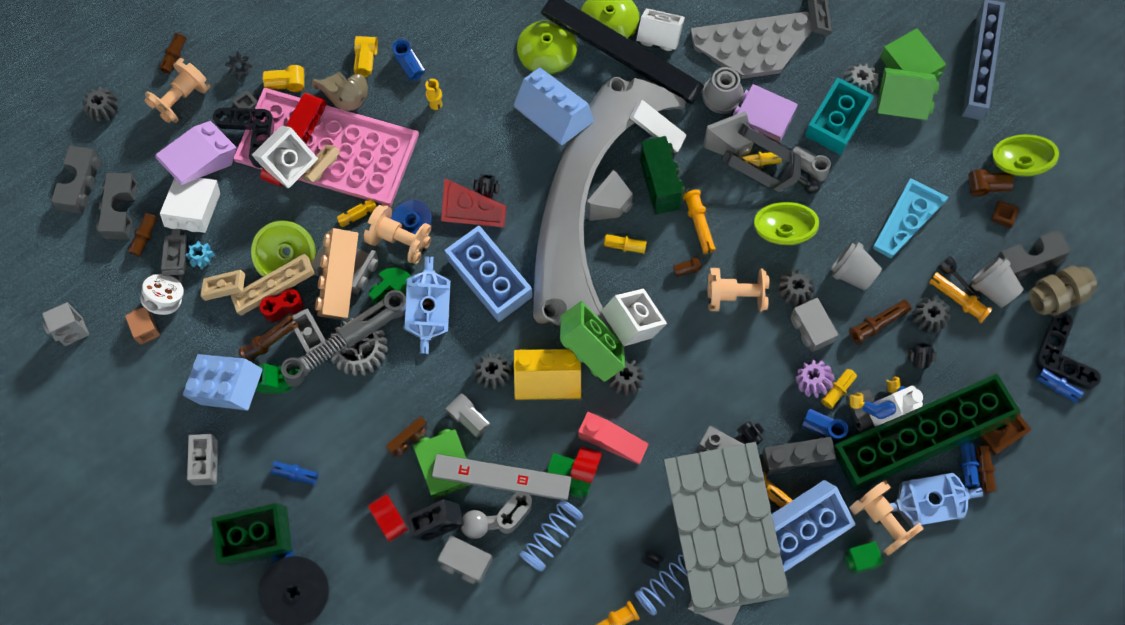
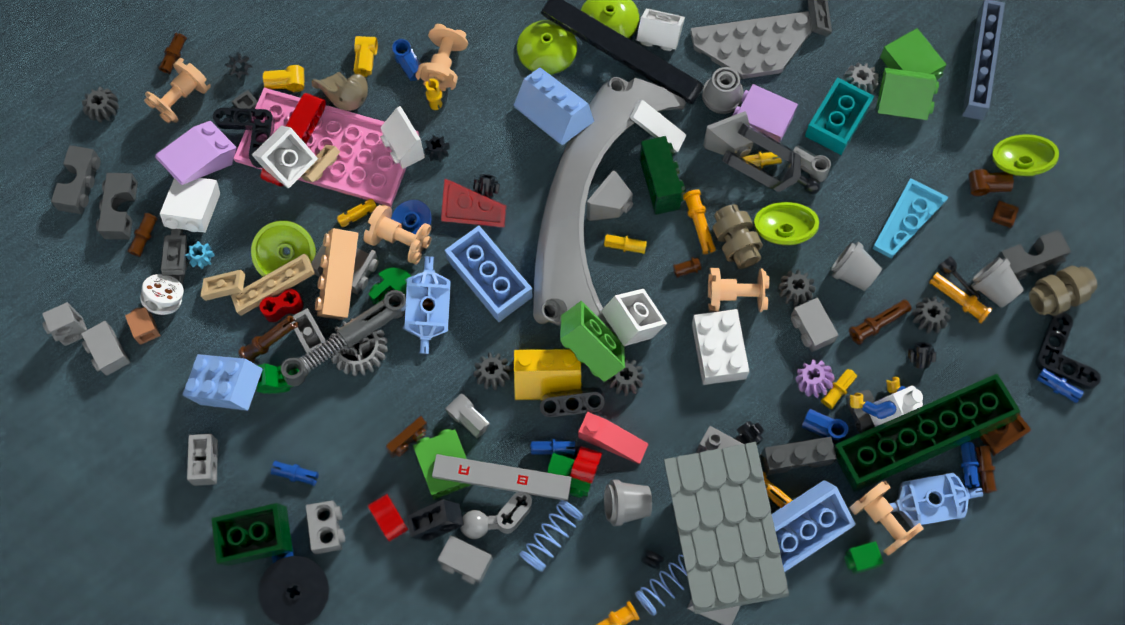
(105, 348): none -> light grey brick
(319, 528): none -> light grey brick
(401, 139): none -> white slope
(439, 146): none -> black gear
(440, 64): none -> light nougat piece
(551, 447): none -> blue axle
(563, 408): none -> black beam
(626, 502): none -> light grey piece
(720, 347): none -> white brick
(741, 244): none -> dark tan piece

